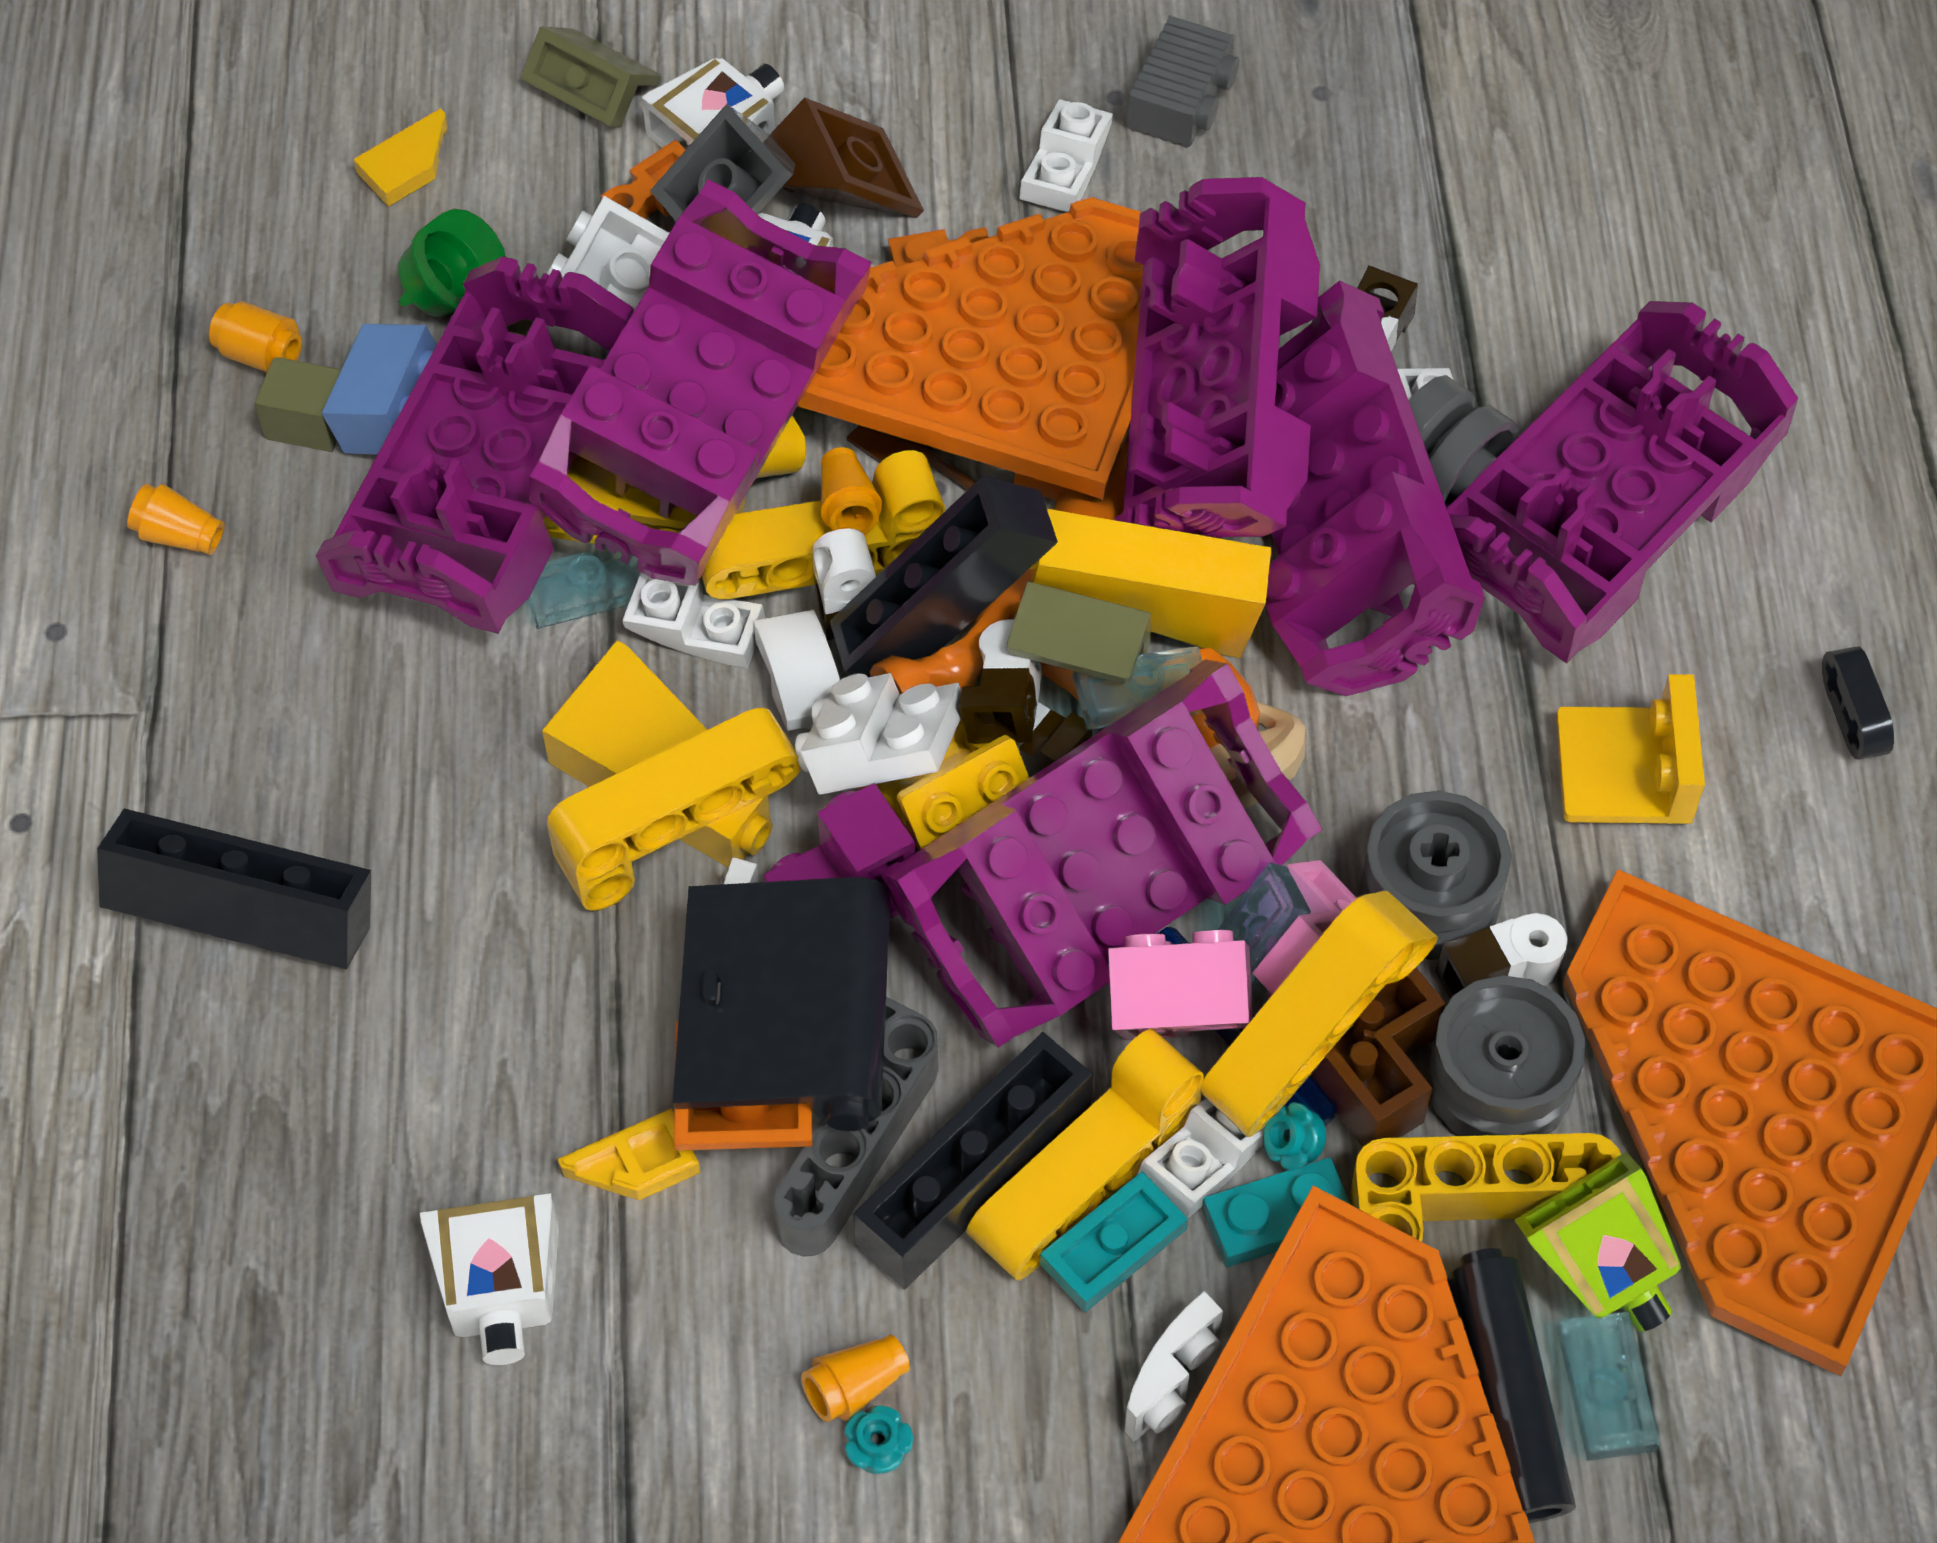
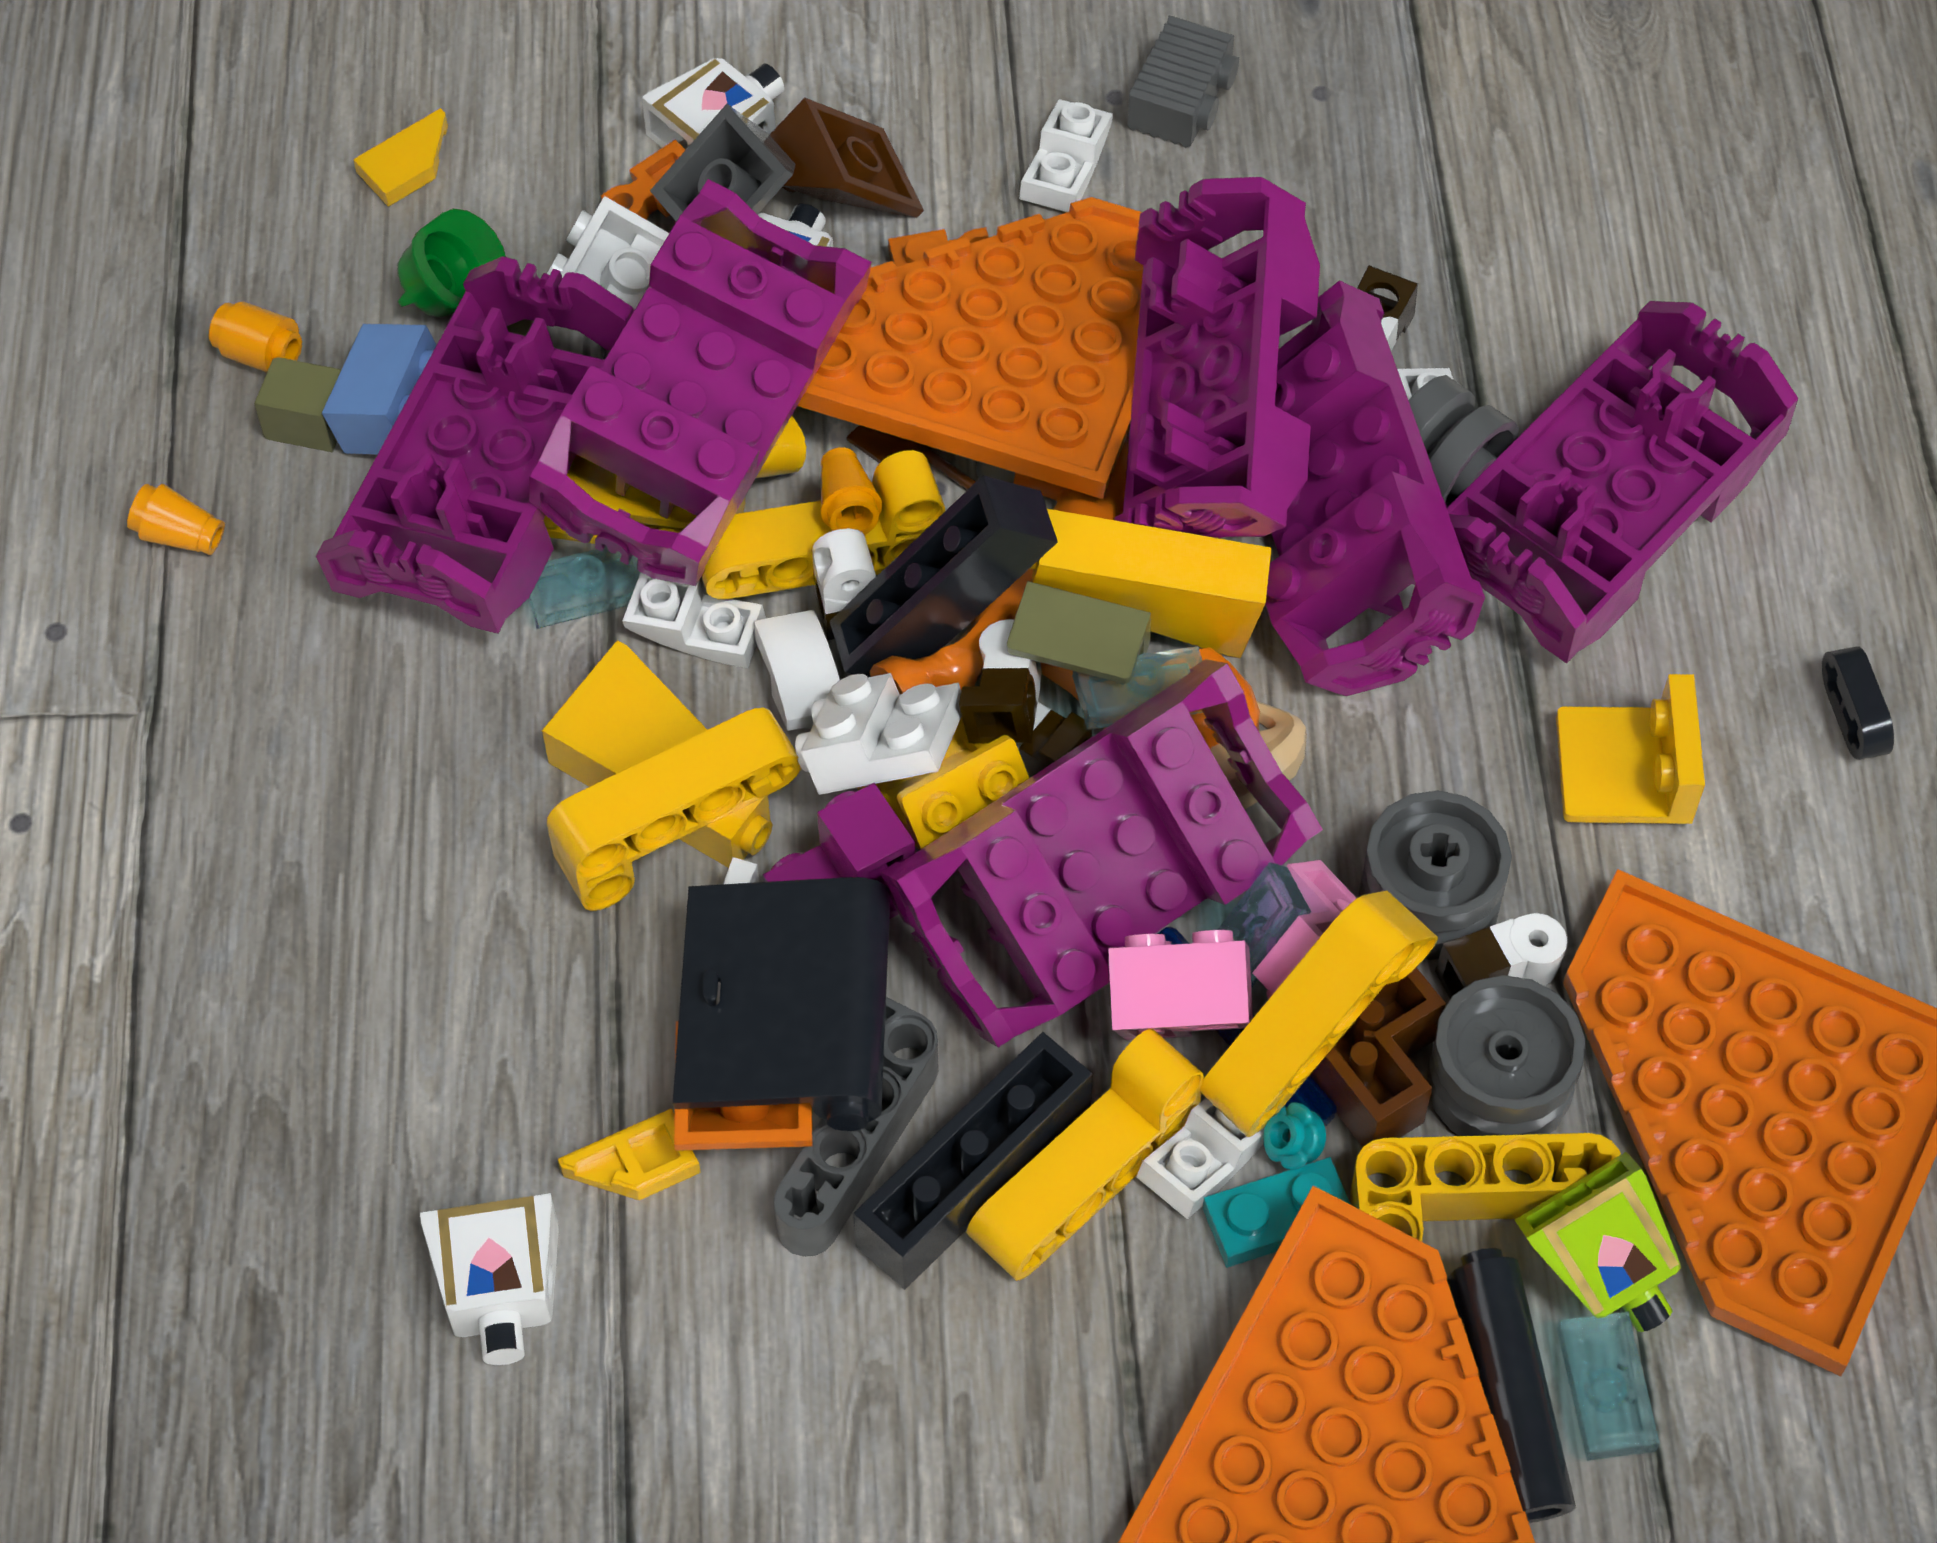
(234, 888): black brick -> none
(585, 73): olive panel -> none
(853, 1376): light orange cone -> none
(877, 1457): teal plate -> none
(1113, 1241): teal plate -> none
(1163, 1381): white slope -> none

